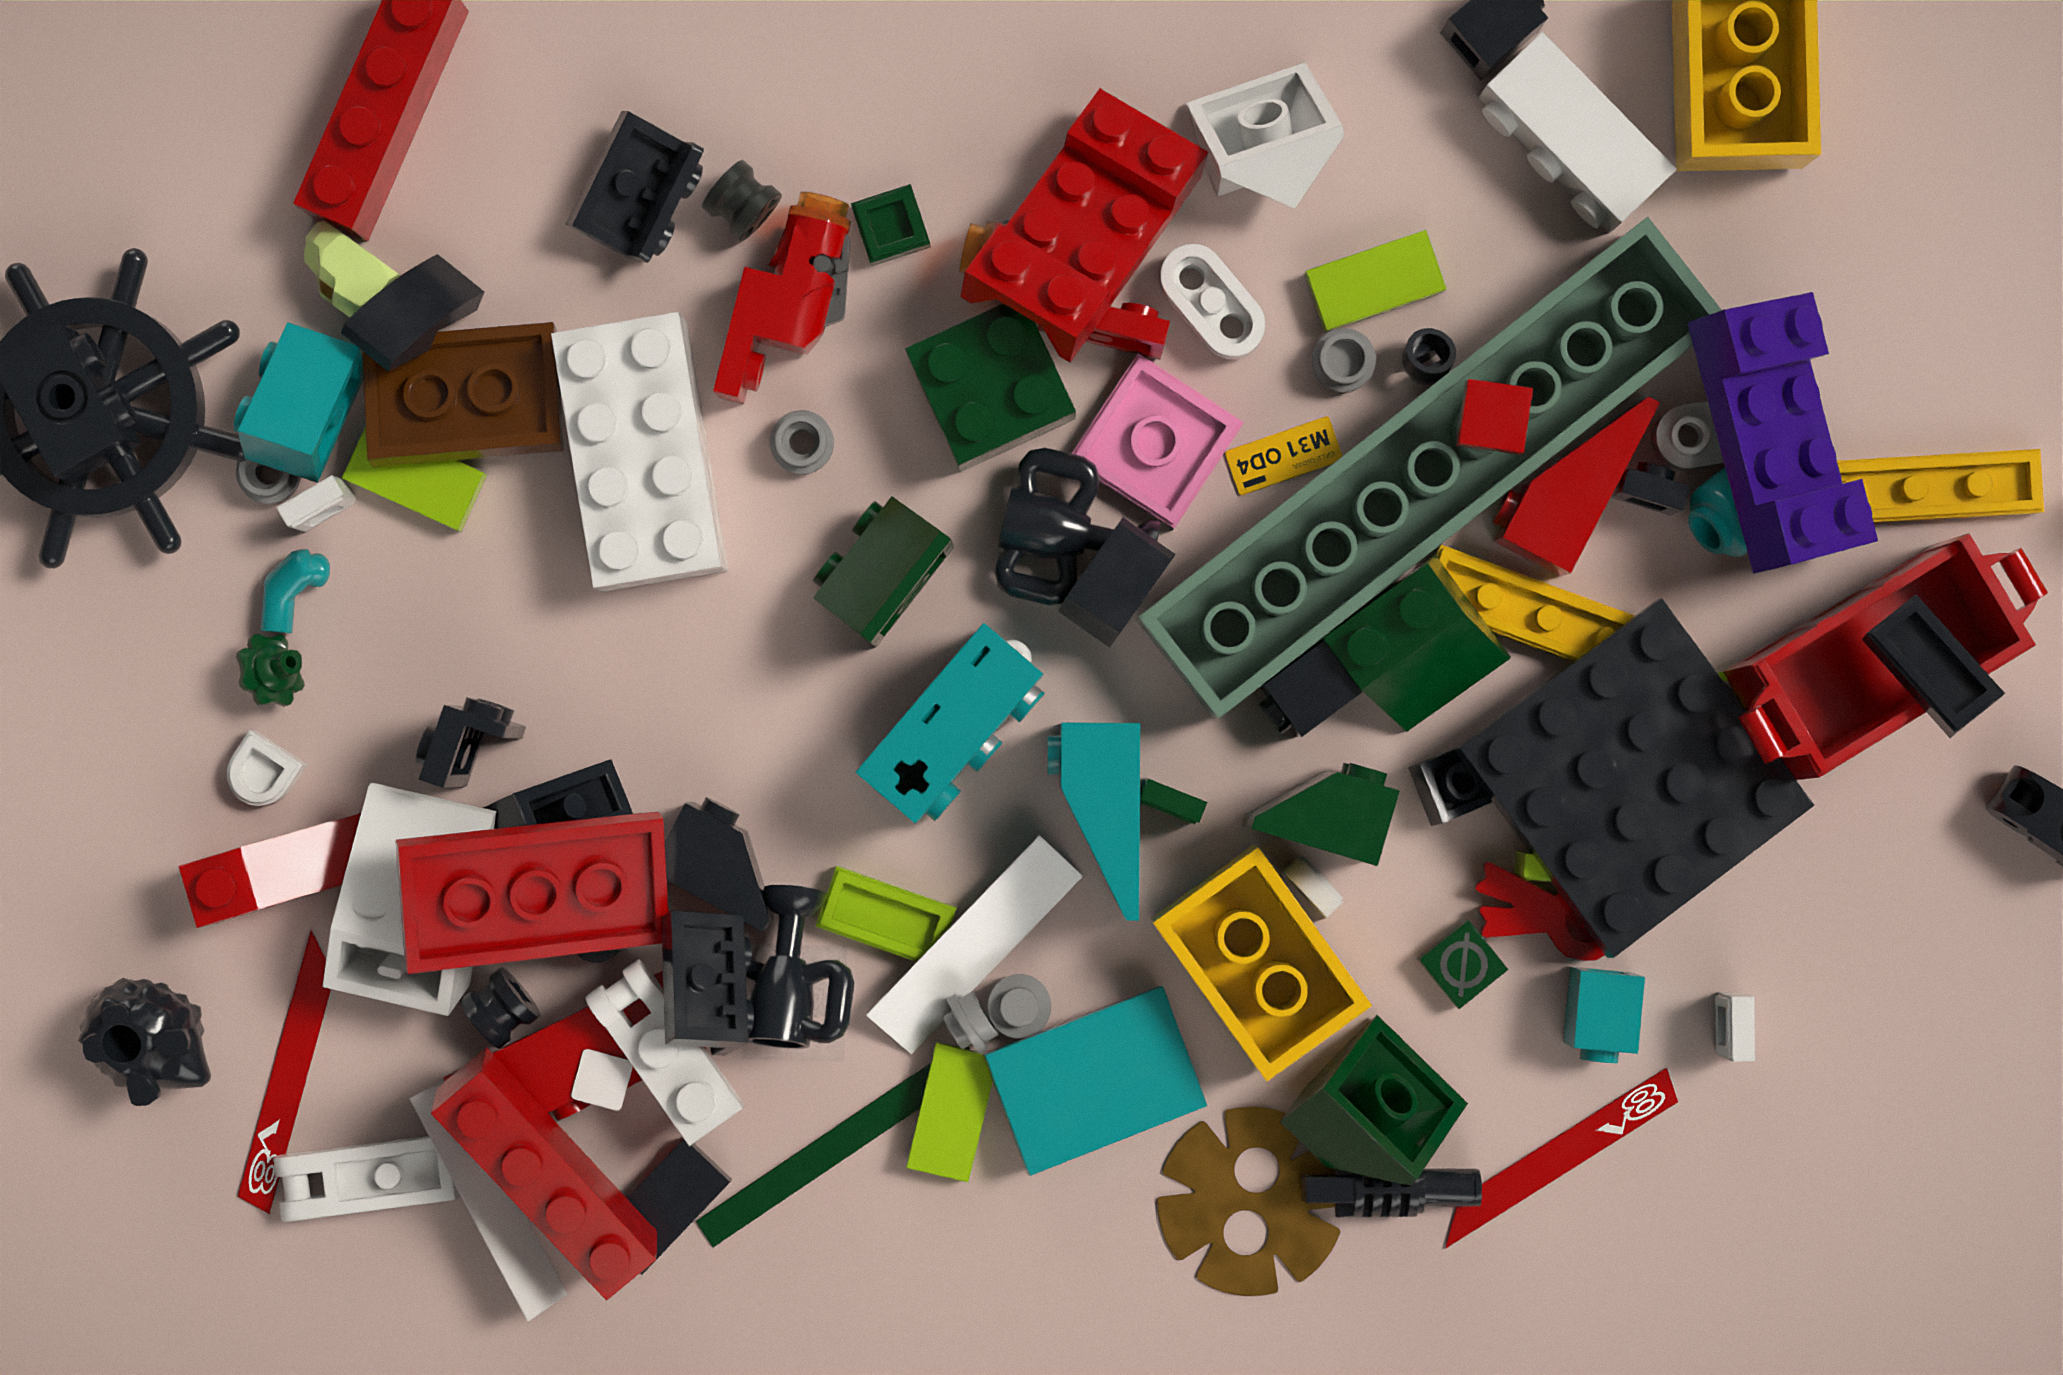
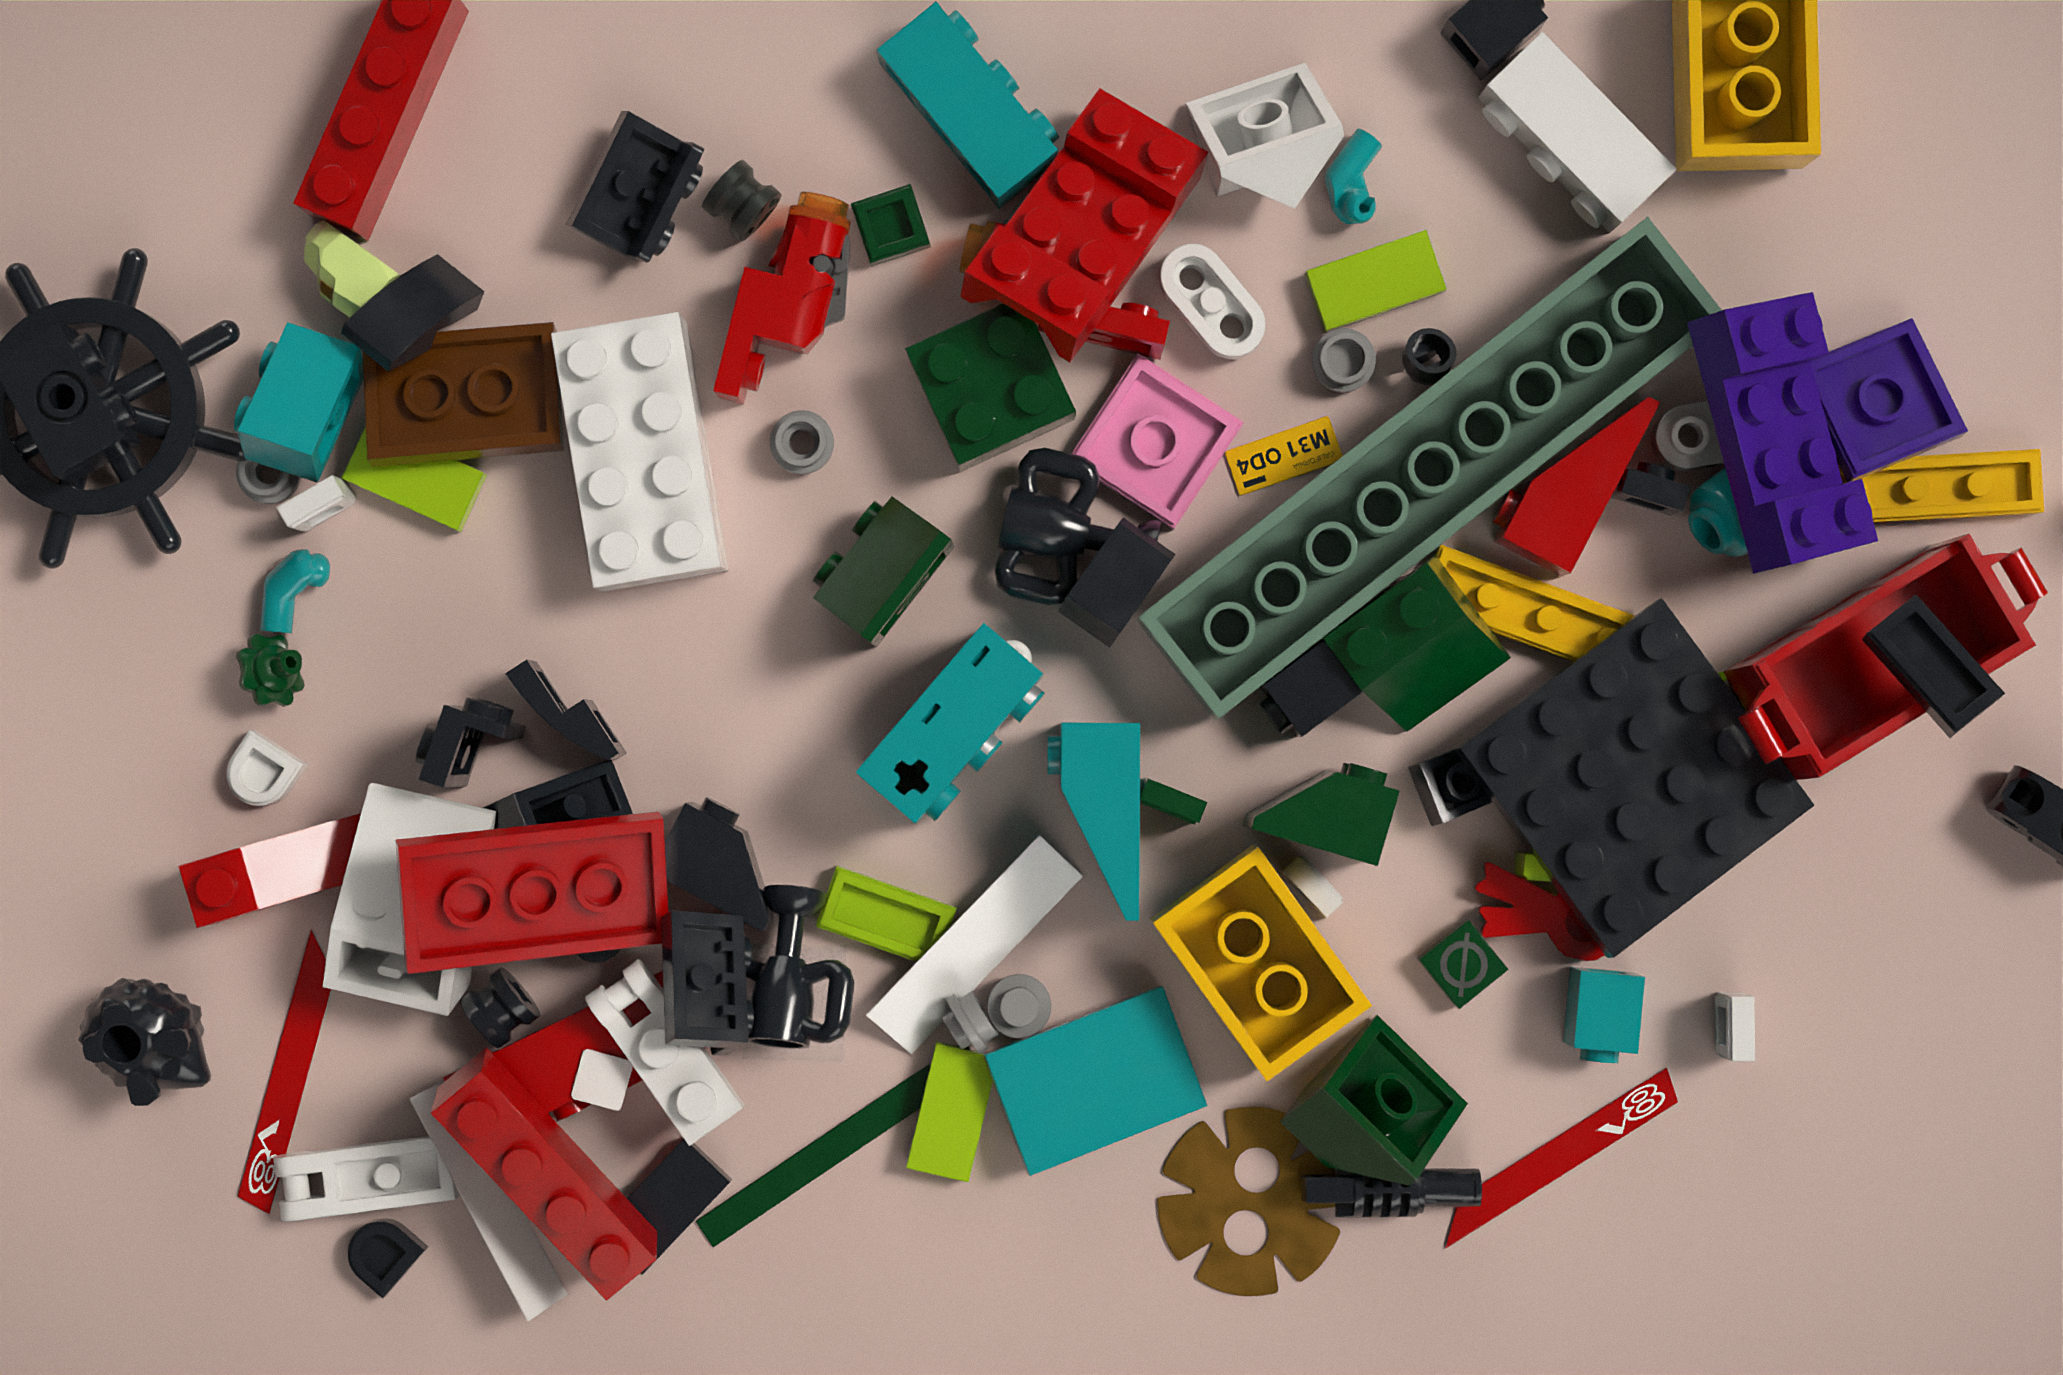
(383, 1253): none -> black tile
(579, 724): none -> black slope
(969, 103): none -> teal brick
(1346, 180): none -> teal arm
(1494, 416): red tile -> none
(1884, 401): none -> dark purple plate

